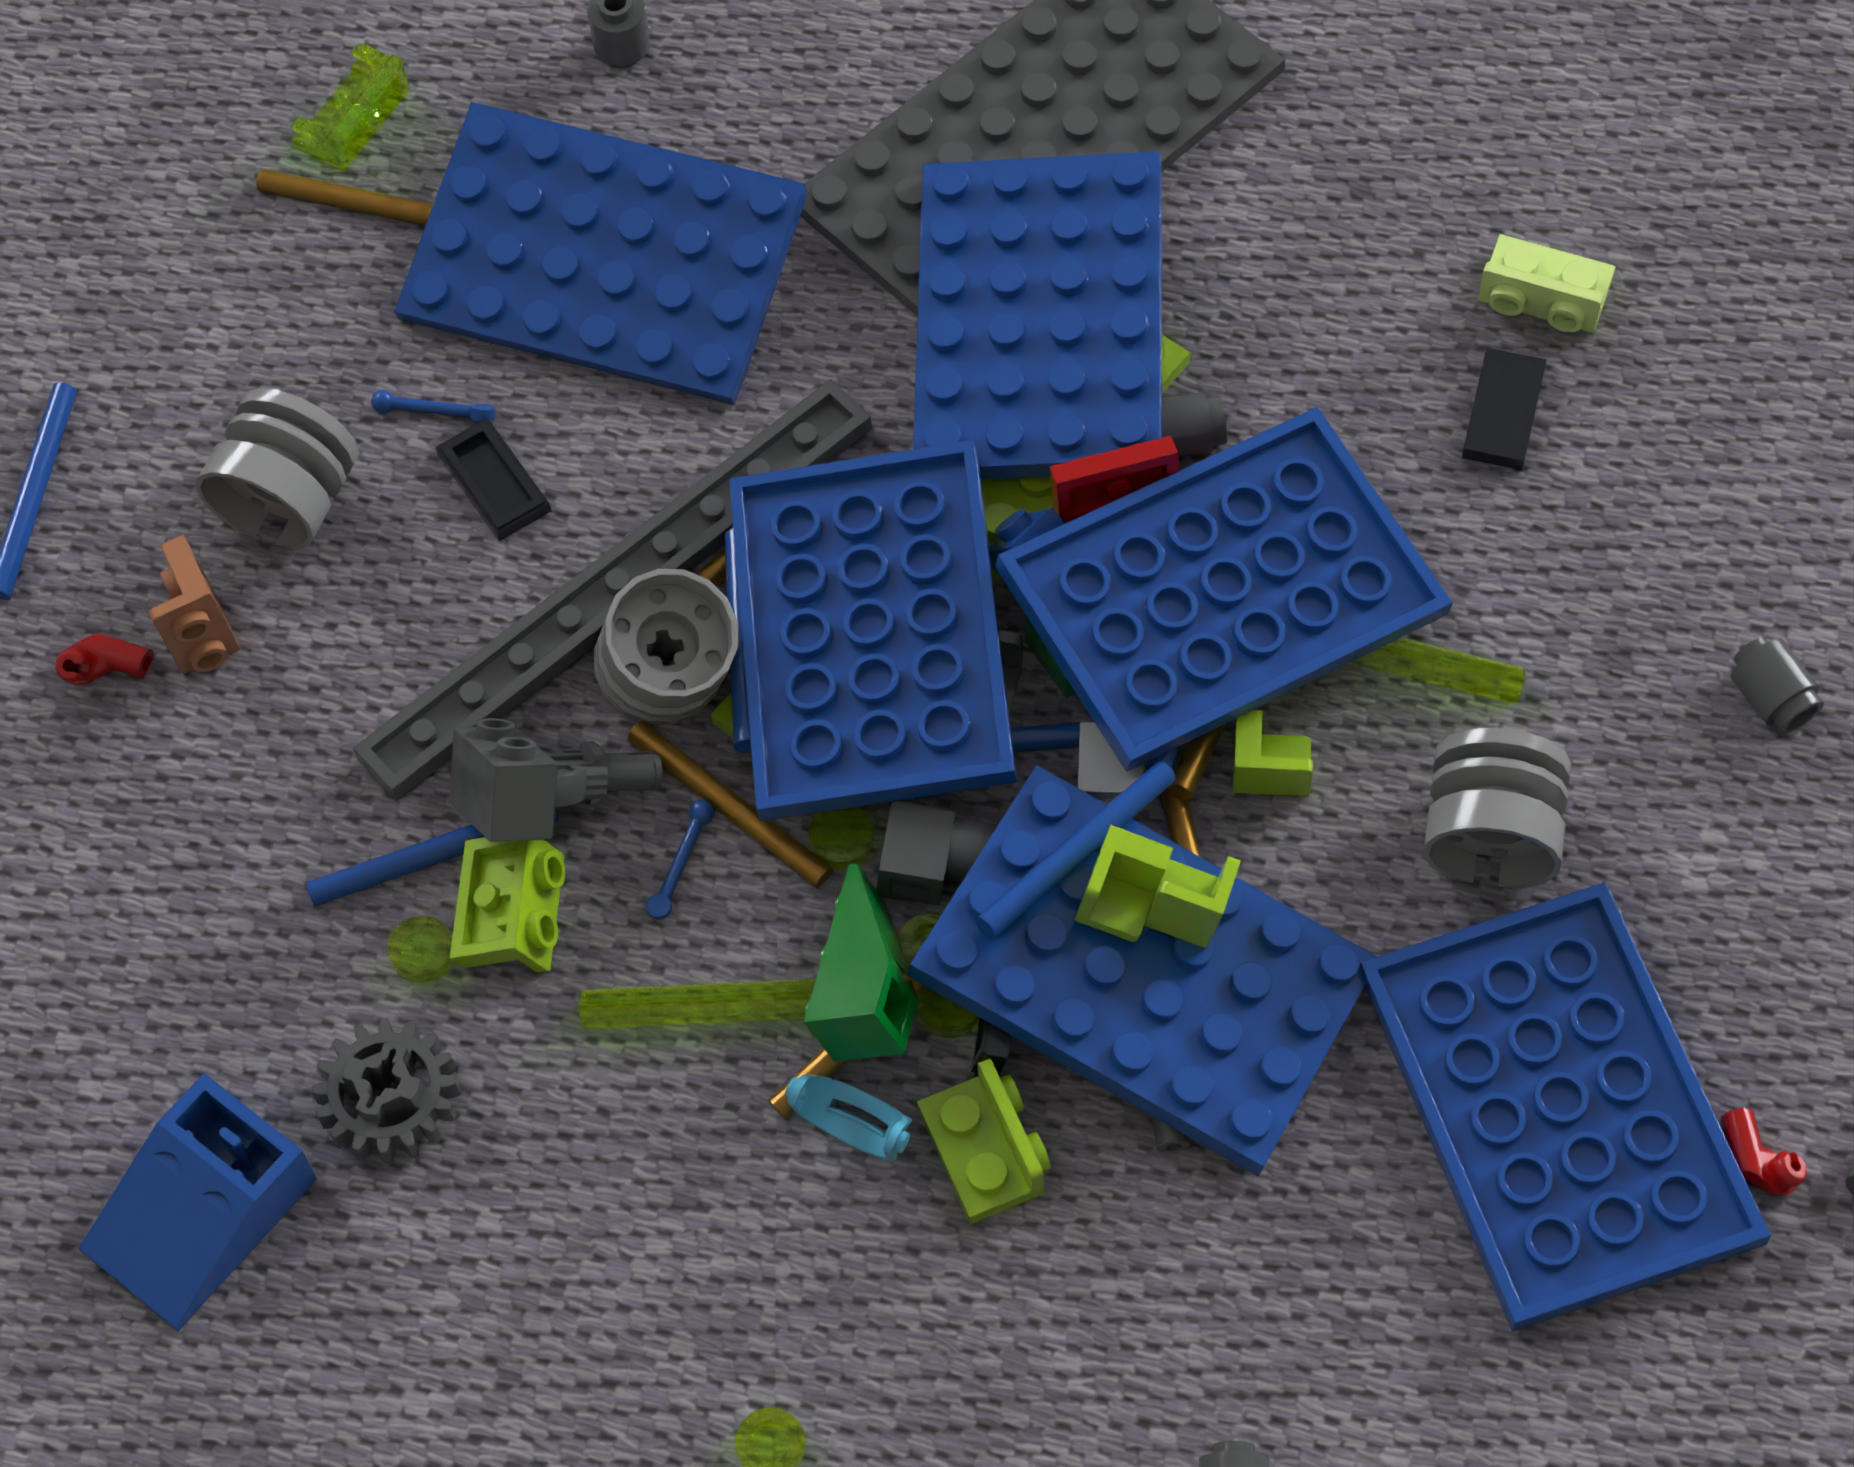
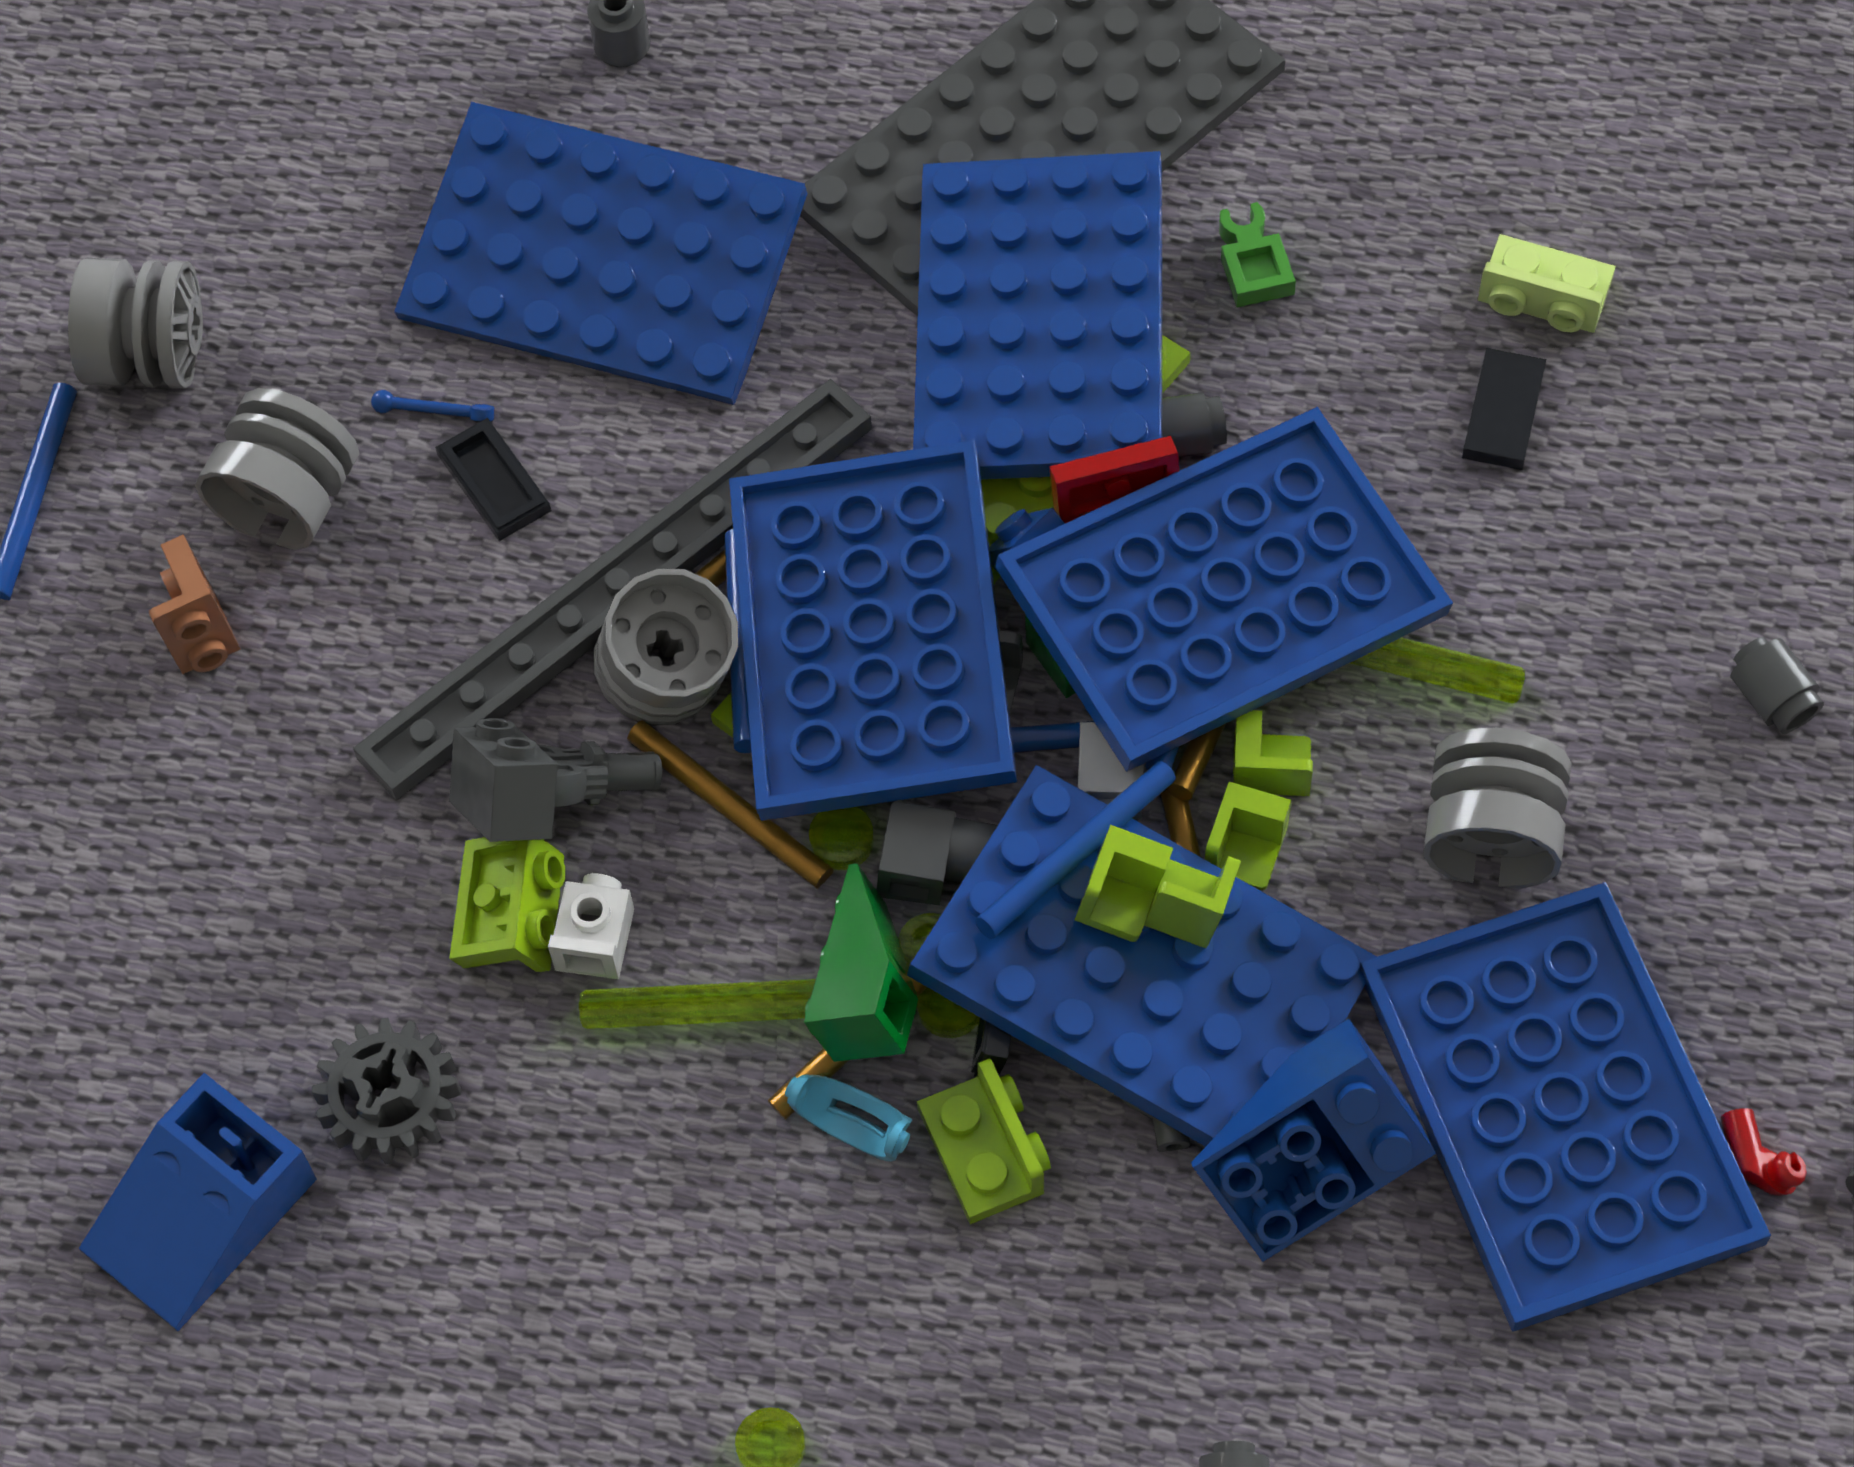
(99, 656): red arm -> none
(134, 322): none -> light grey wheel
(343, 197): pearl gold bar -> none
(354, 109): clear neon green hinge -> none
(392, 865): blue bar -> none
(420, 949): clear neon green tile -> none
(595, 945): none -> white brick
(659, 904): blue hinge -> none
(1251, 830): none -> lime panel
(1253, 263): none -> bright green plate
(1312, 1142): none -> blue slope

